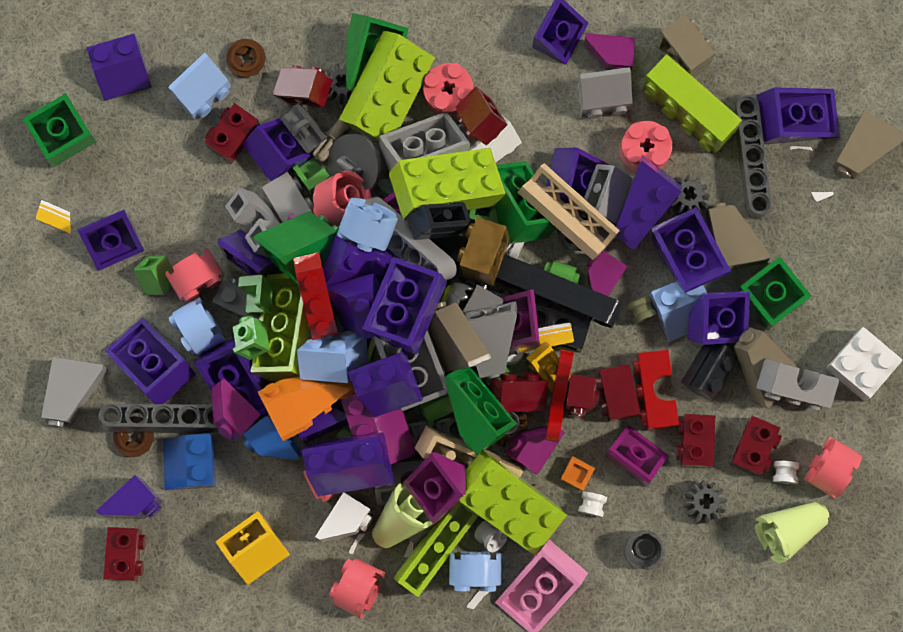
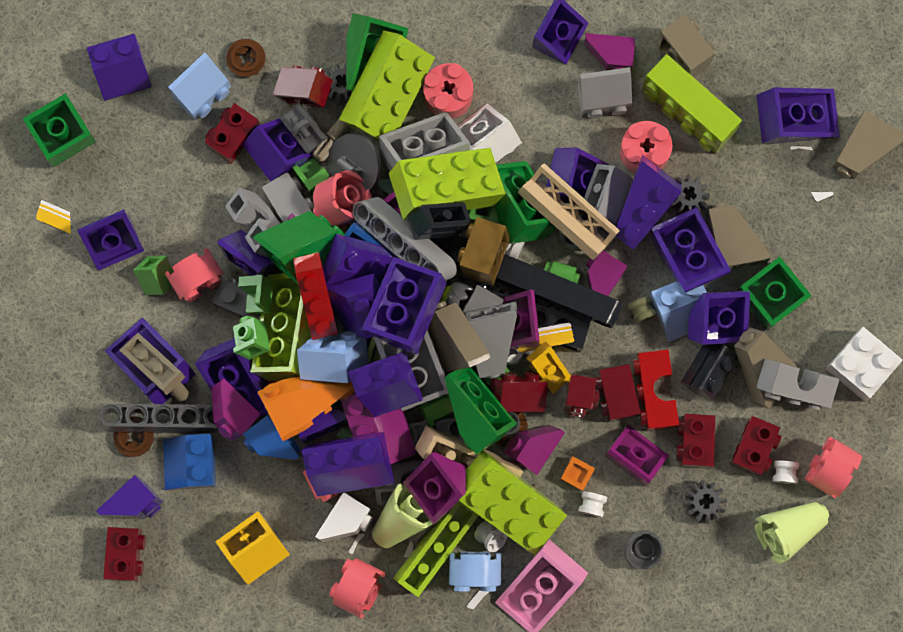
(69, 389): light grey slope -> none
(155, 367): none -> dark tan piece
(197, 326): light blue brick -> none
(367, 225): light blue brick -> none
(480, 117): dark red brick -> none
(558, 396): red beam -> none
(752, 169): dark grey beam -> none

